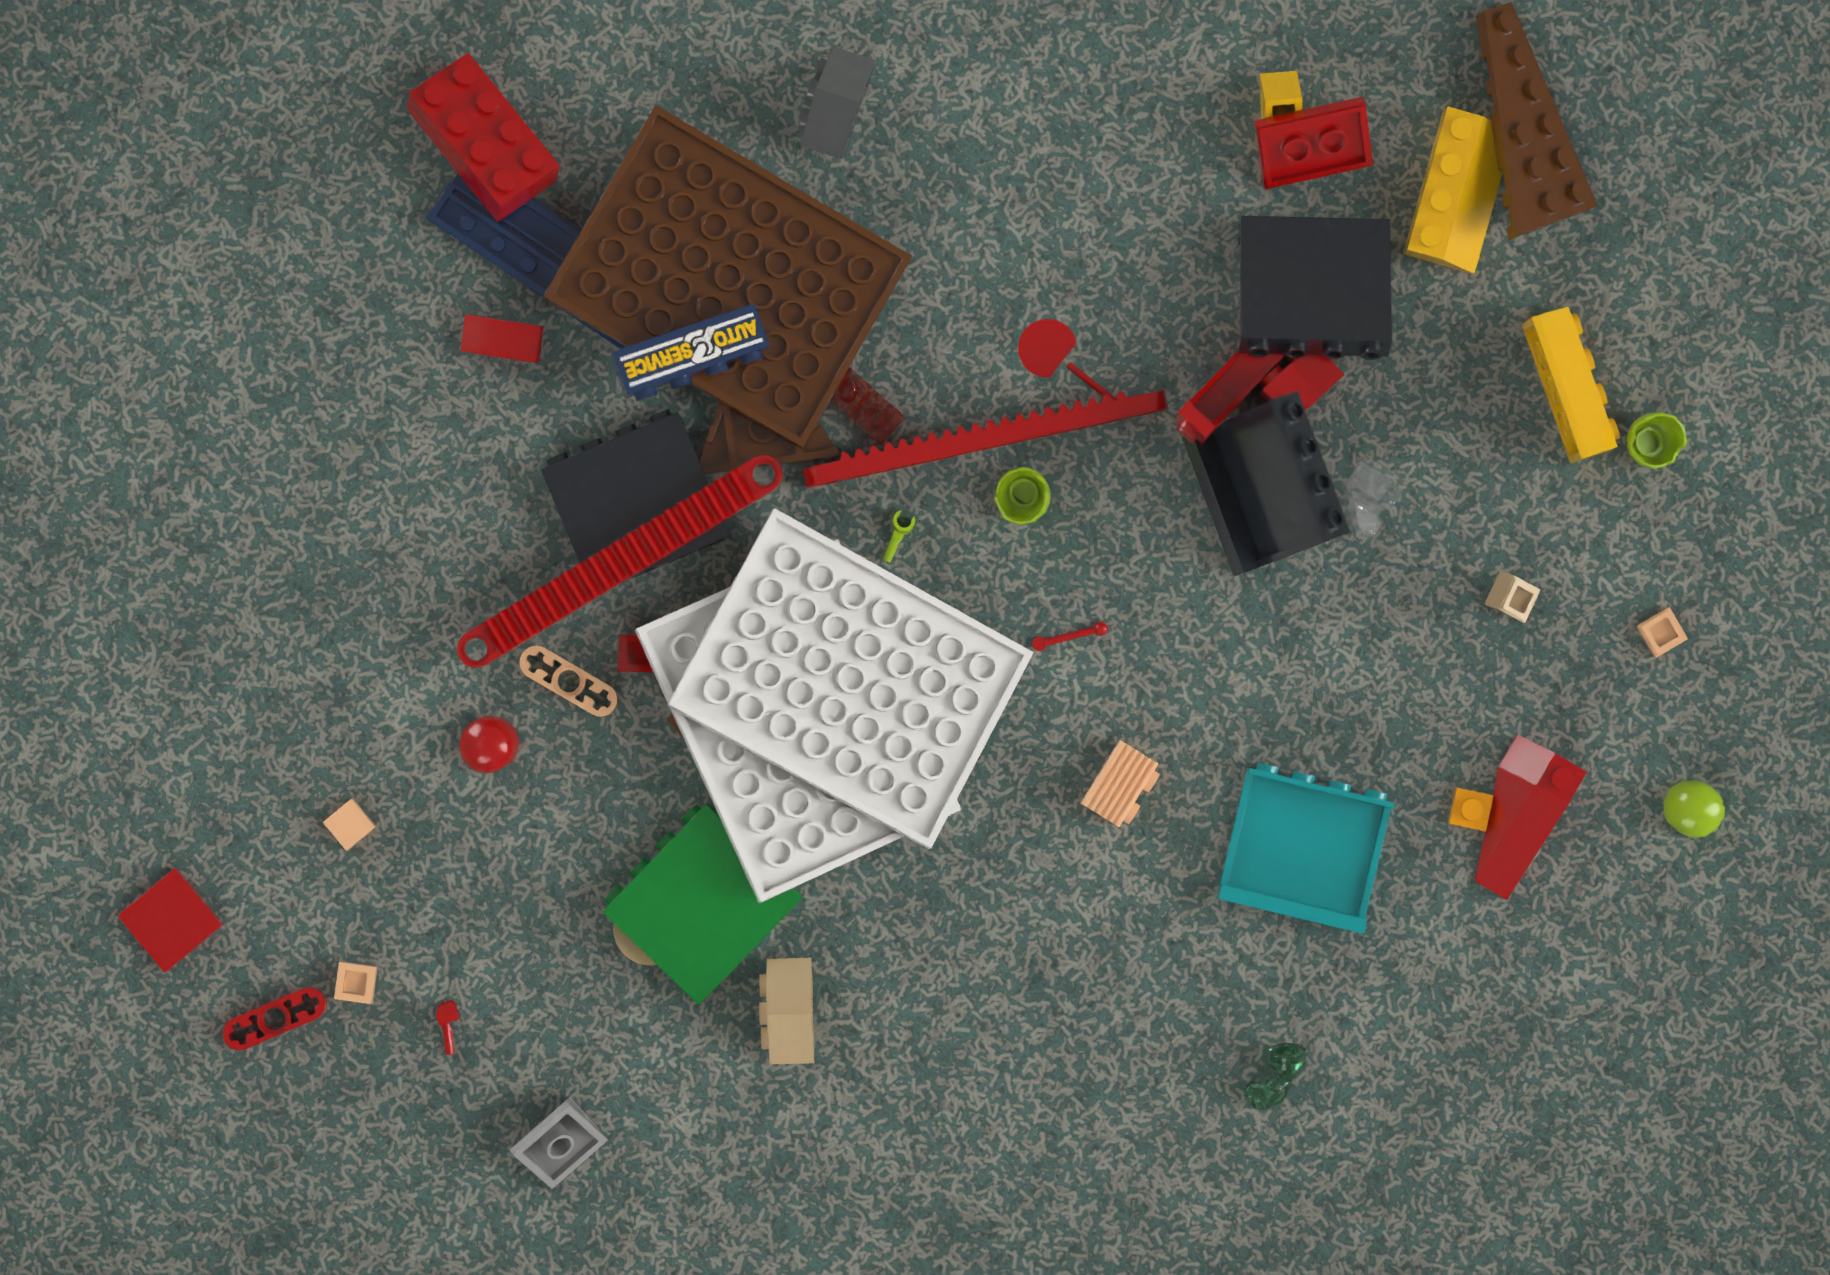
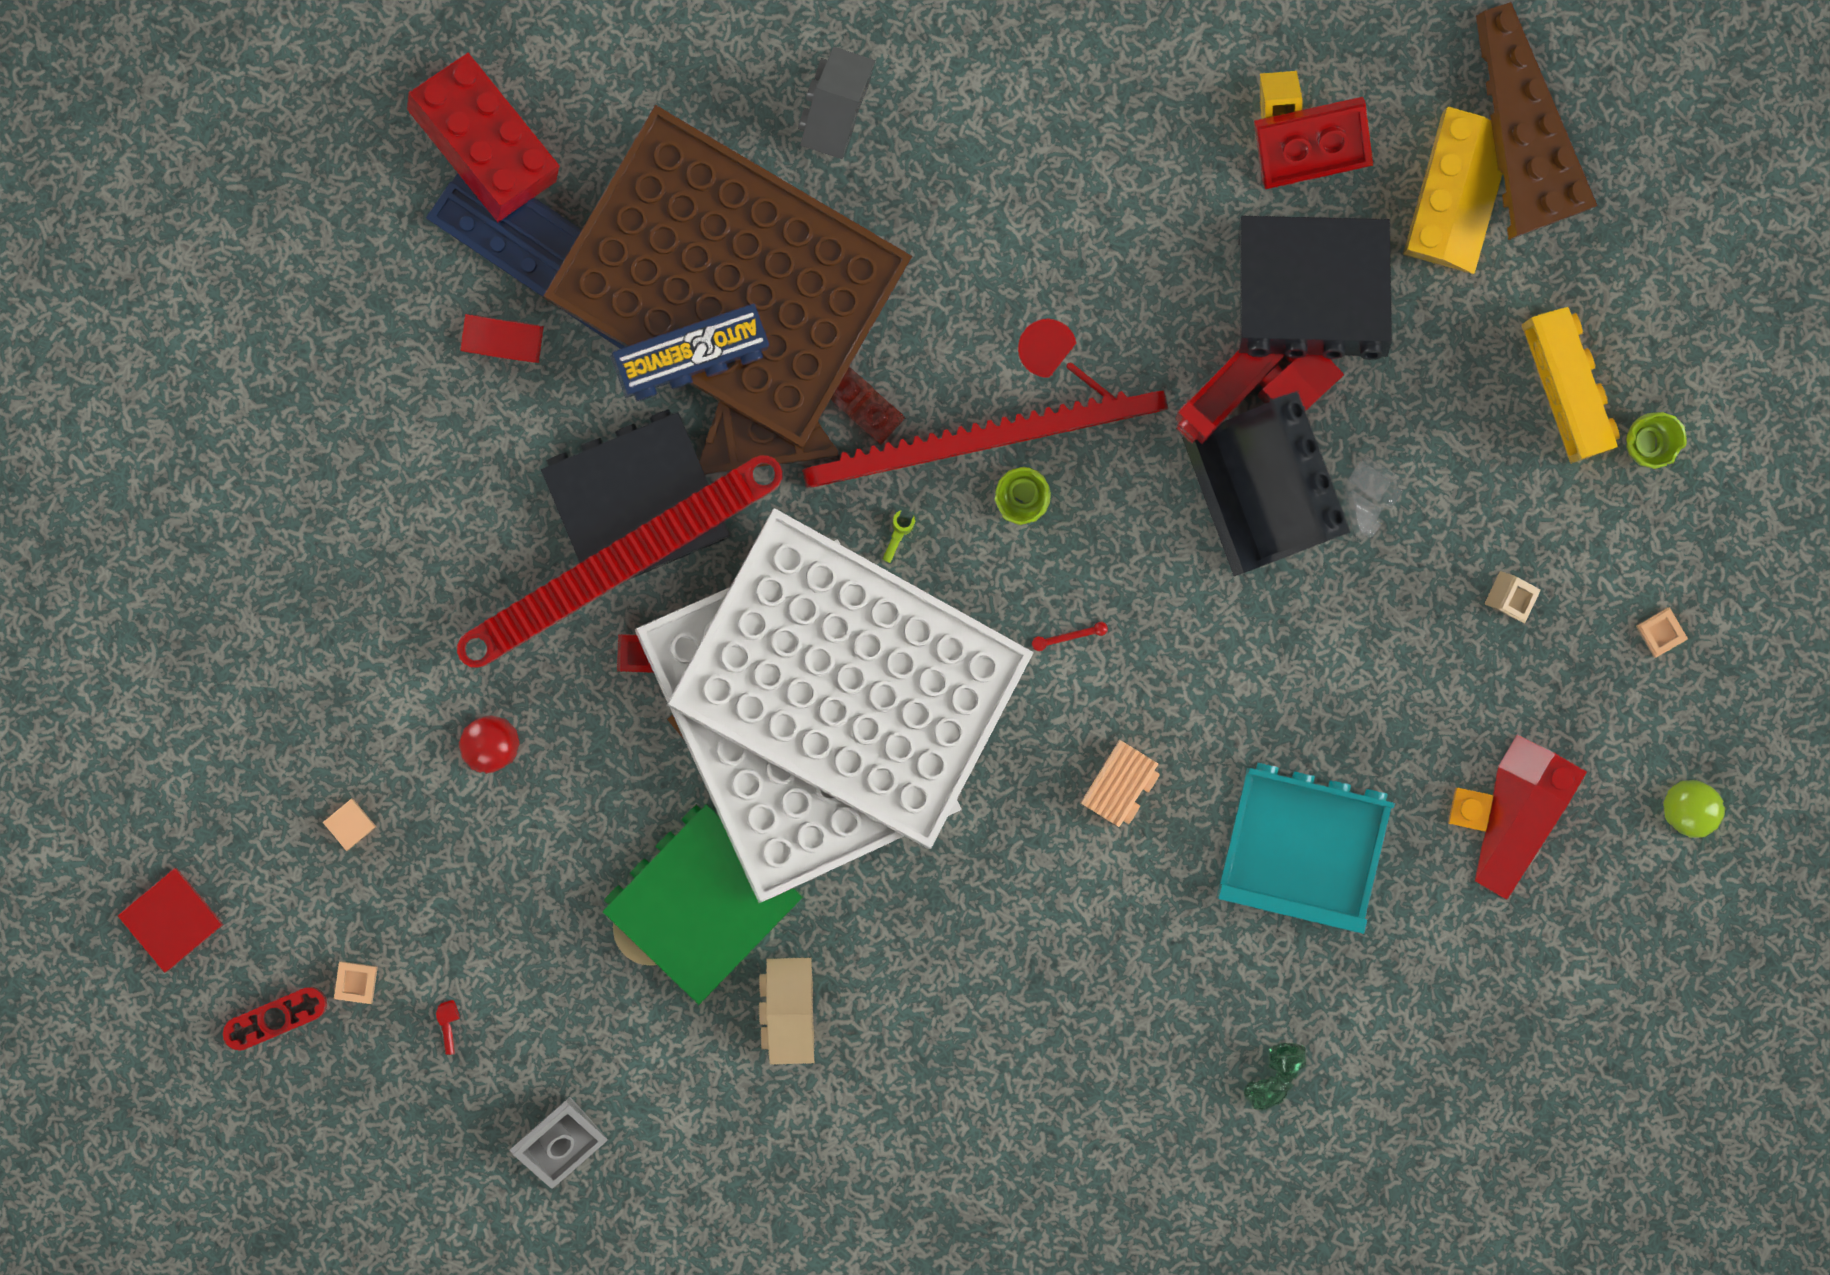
(539, 676): light nougat beam -> none

